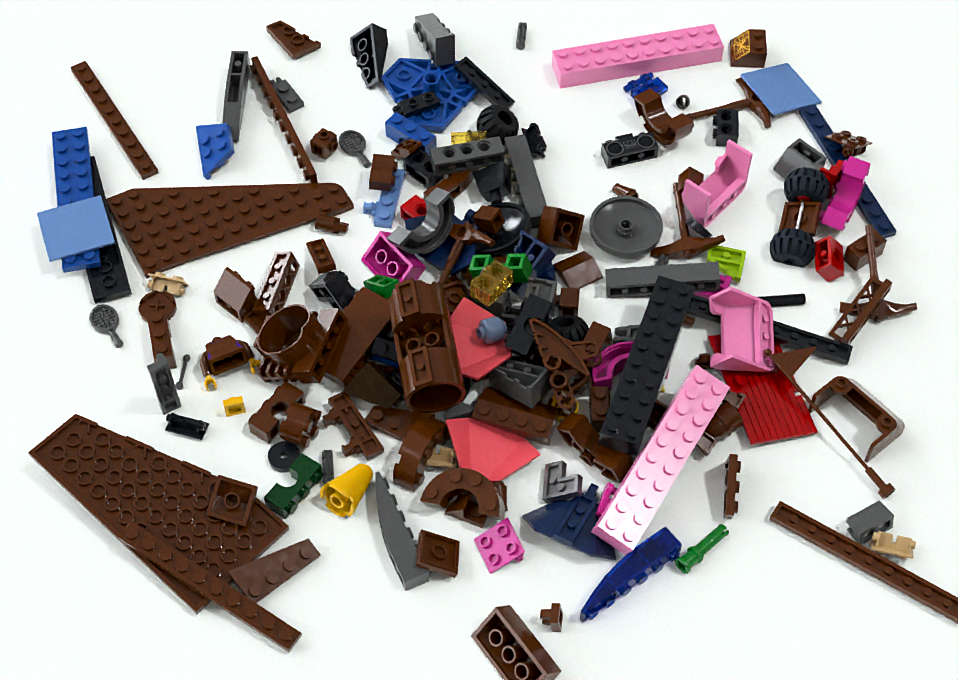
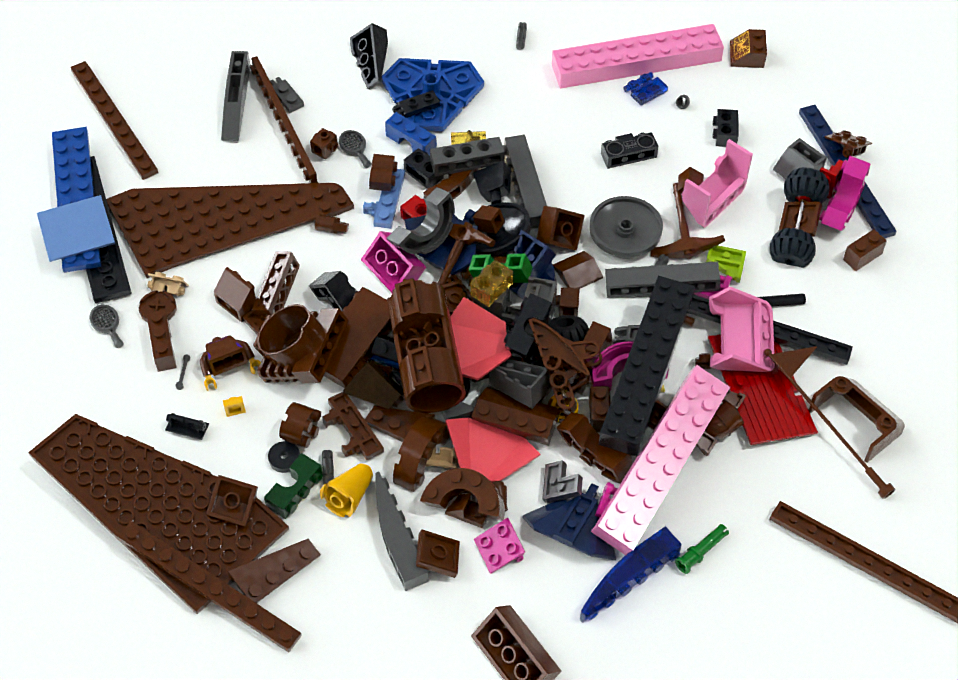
(164, 384): dark grey hinge -> none
(215, 146): blue wing -> none
(263, 423): reddish brown arch -> none
(291, 41): reddish brown wing -> none
(321, 256): reddish brown tile -> none
(381, 285): green hinge -> none
(405, 149): reddish brown slope -> none
(435, 38): dark grey wedge -> none
(483, 83): black plate -> none
(491, 330): sand blue head -> none
(498, 122): black wheel -> none
(535, 140): black hinge -> none
(553, 617): reddish brown tile -> none
(621, 190): reddish brown cone -> none
(664, 128): reddish brown brick -> none
(698, 228): black piece -> none
(730, 504): reddish brown wing -> none
(751, 101): reddish brown piece -> none
(780, 88): medium blue piece -> none
(829, 258): red brick -> none
(866, 312): reddish brown fence -> none
(869, 520): dark grey hinge -> none
(886, 308): reddish brown piece -> none
(902, 548): tan hinge -> none

